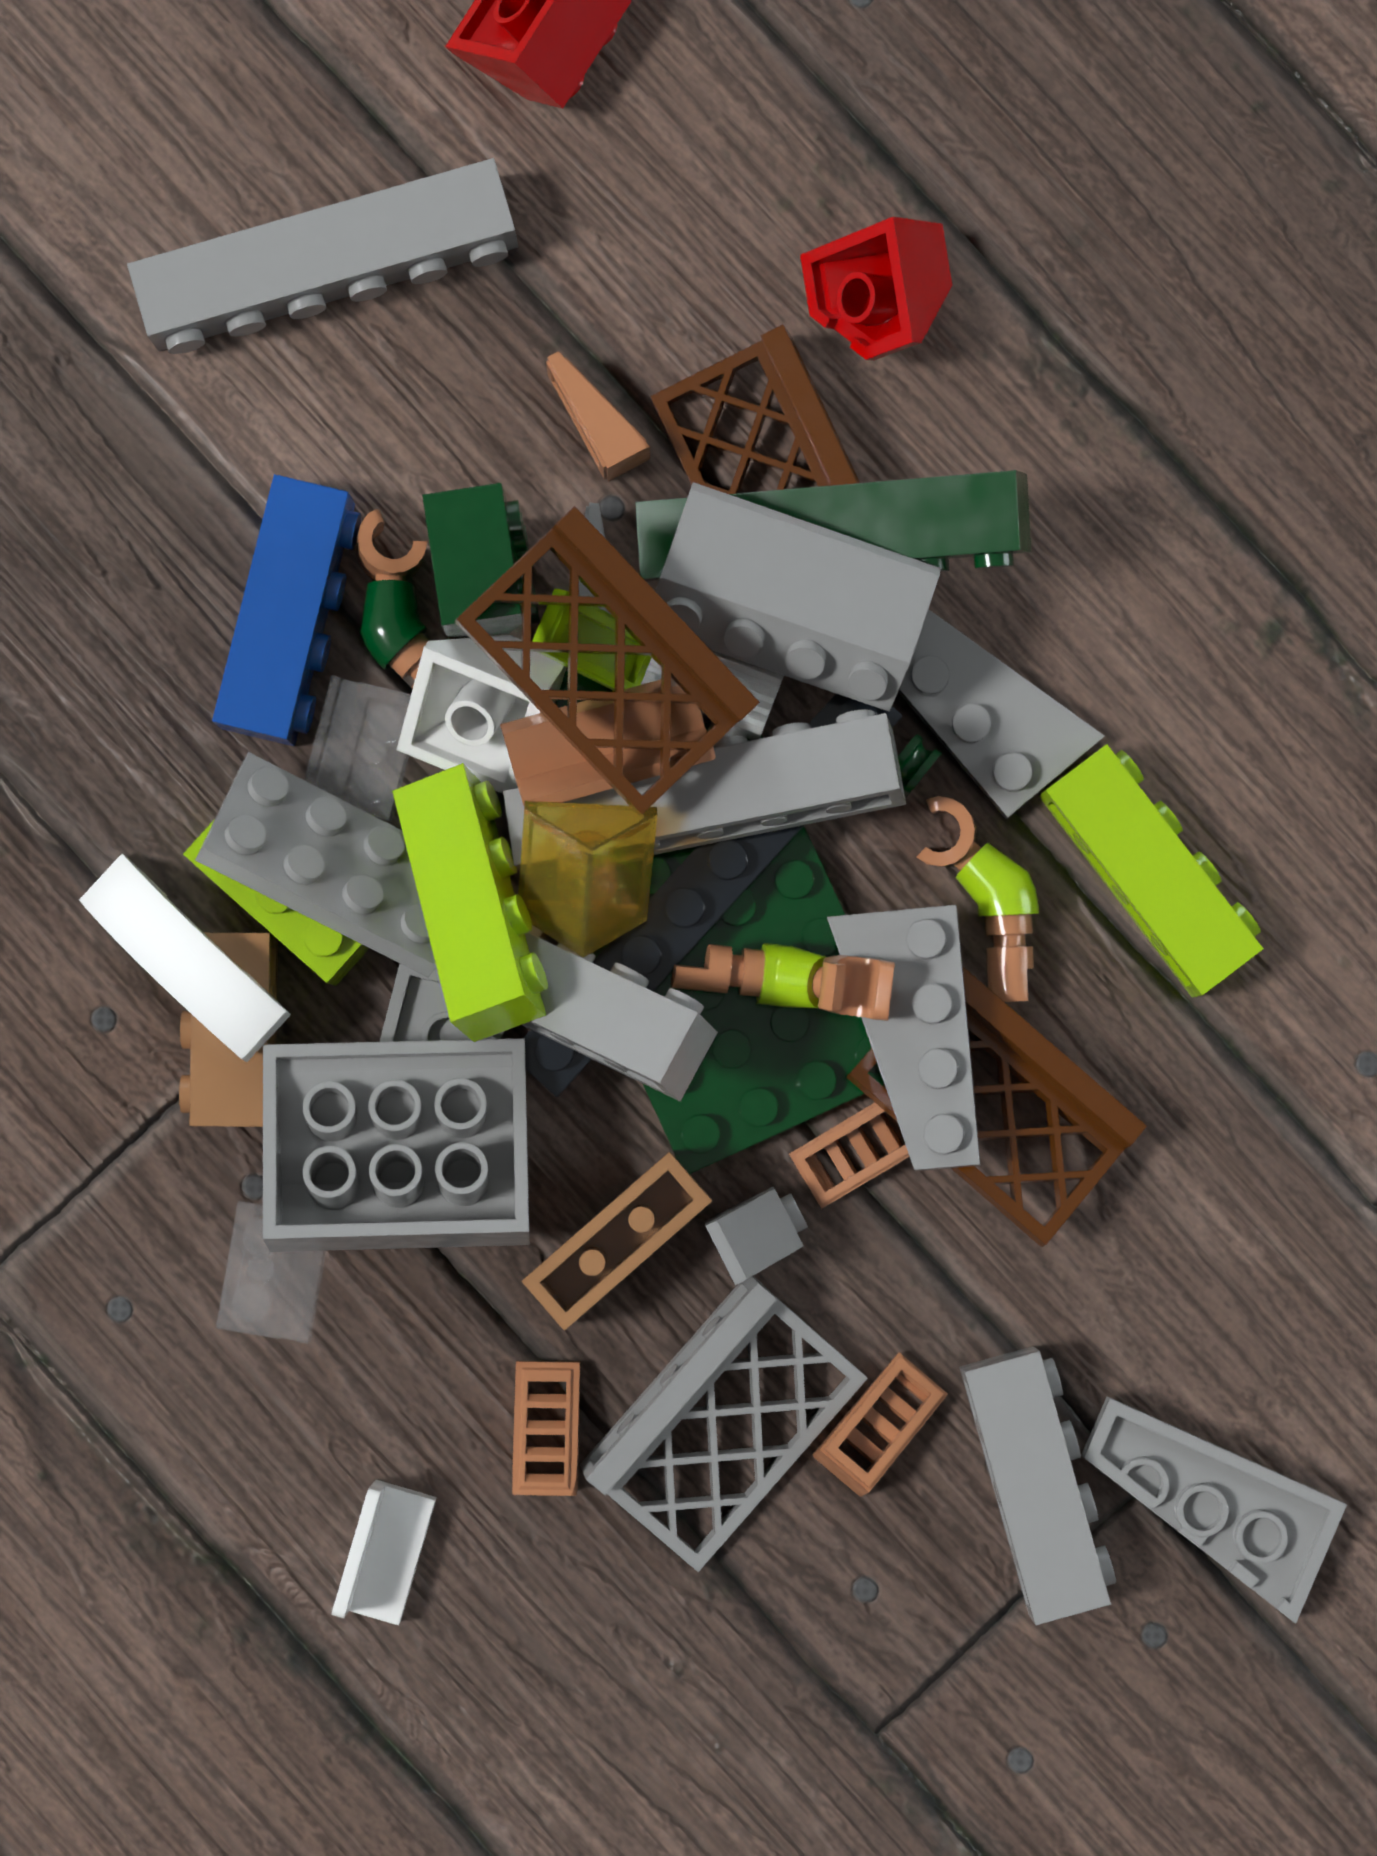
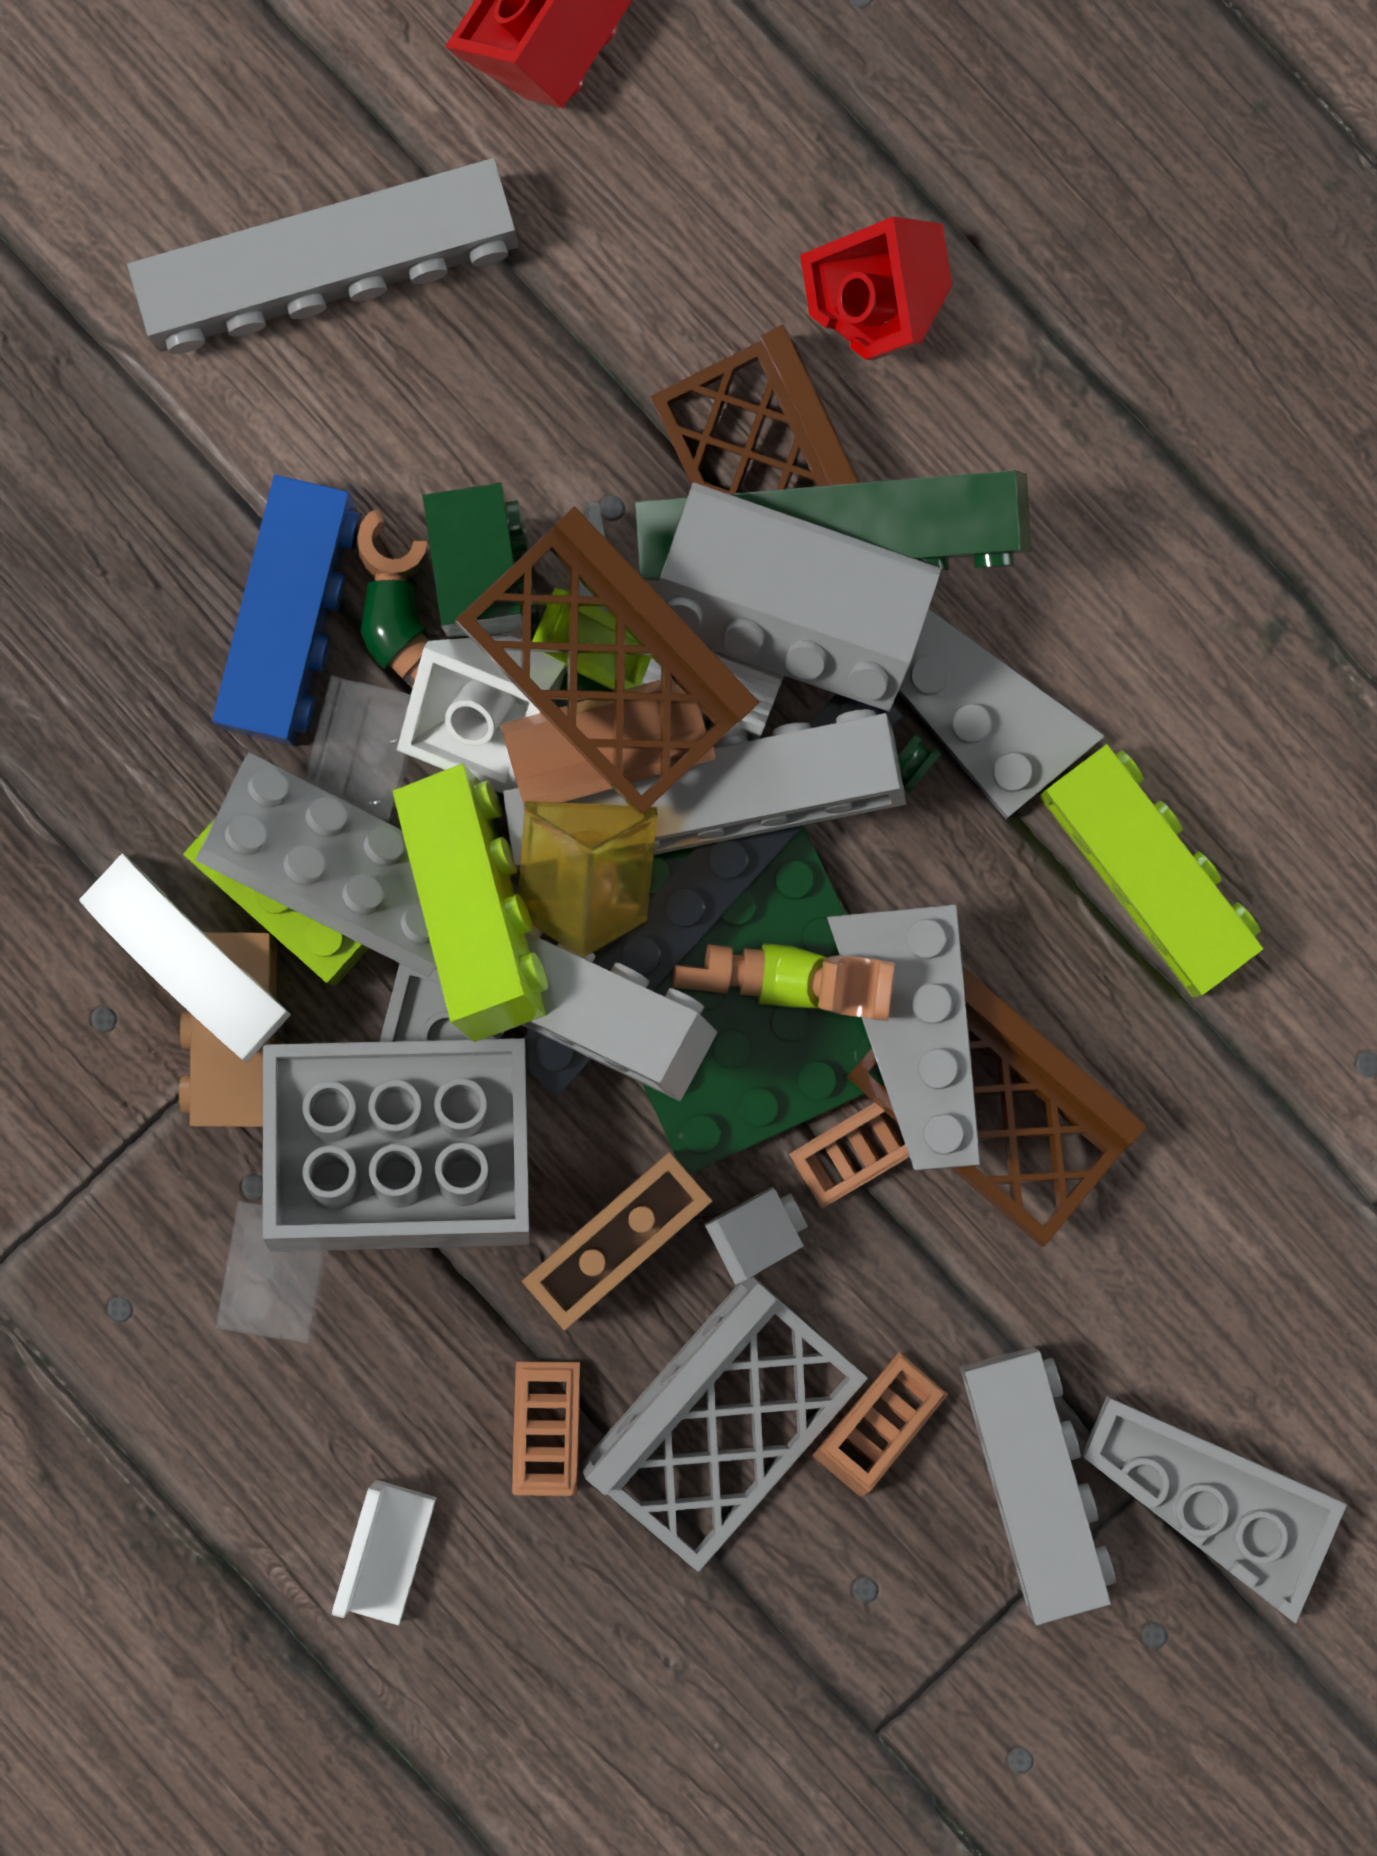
(604, 430): nougat slope -> none
(1002, 895): piece -> none

